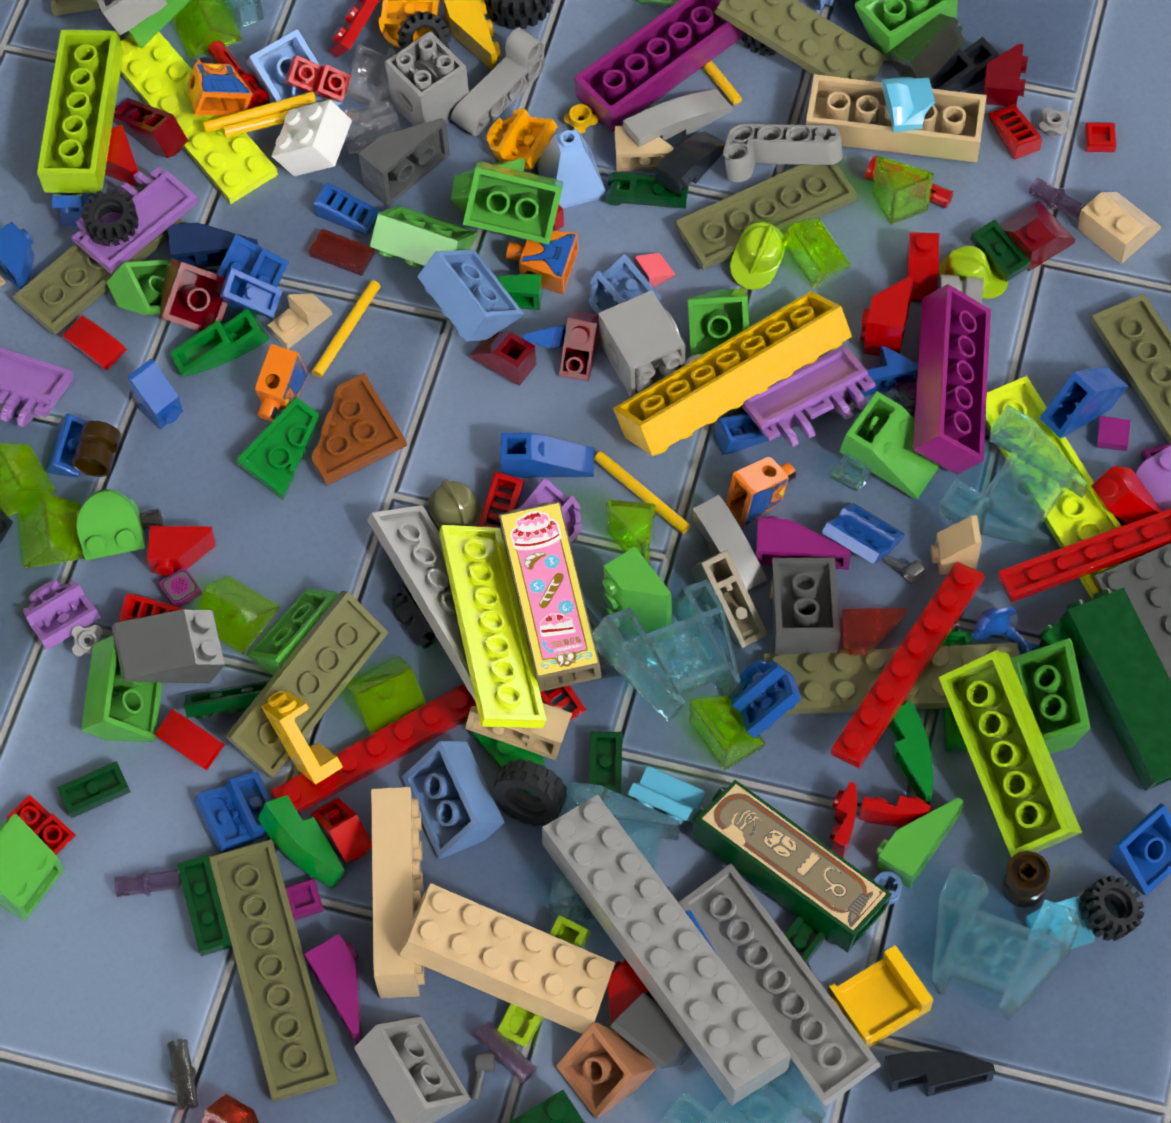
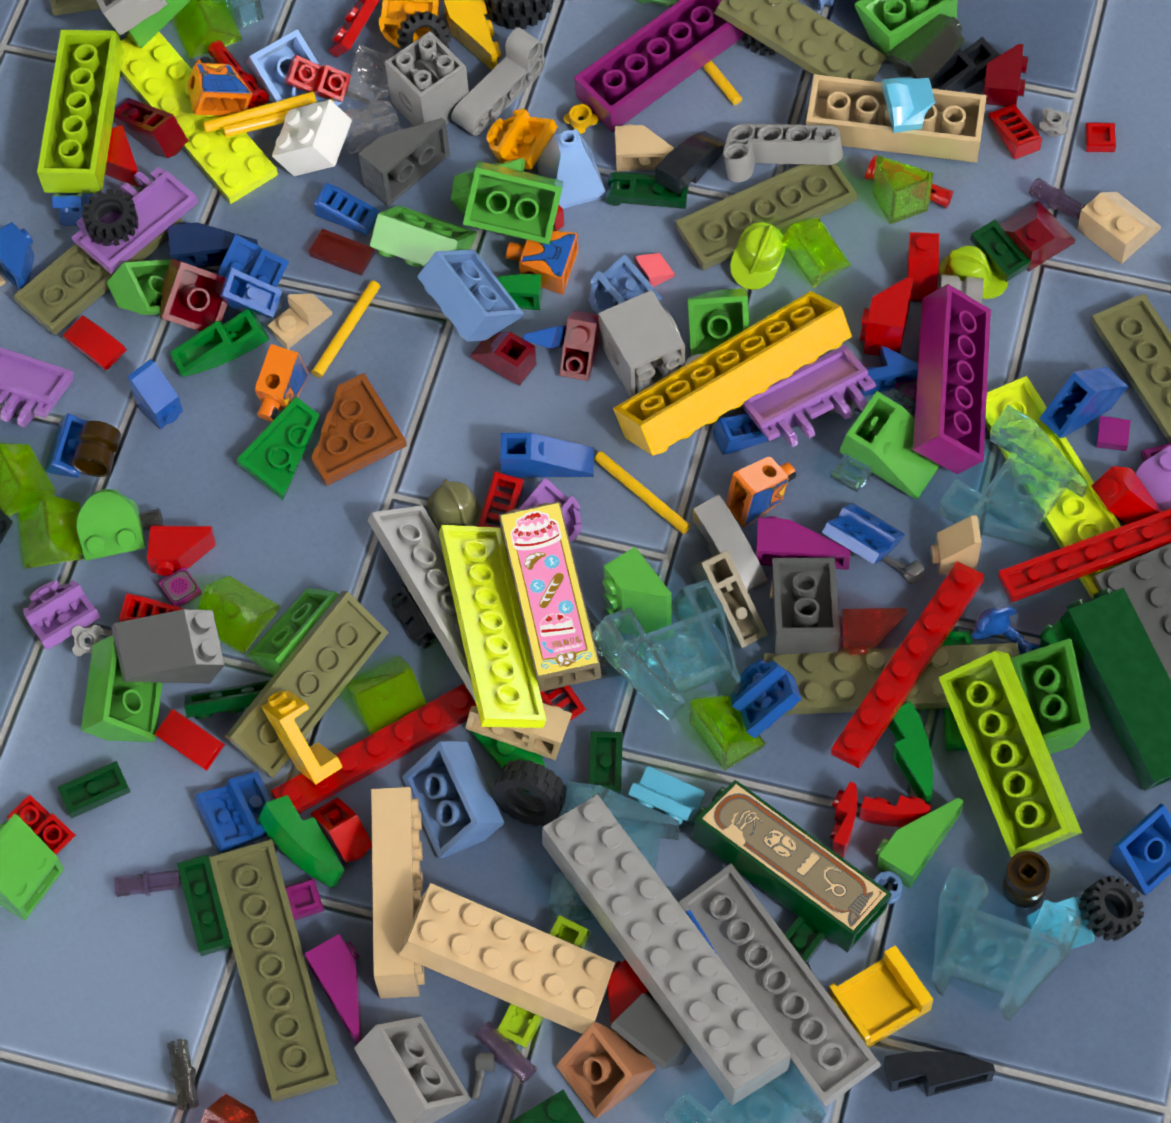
(632, 526): clear neon green slope -> none
(677, 115): light grey slope -> none

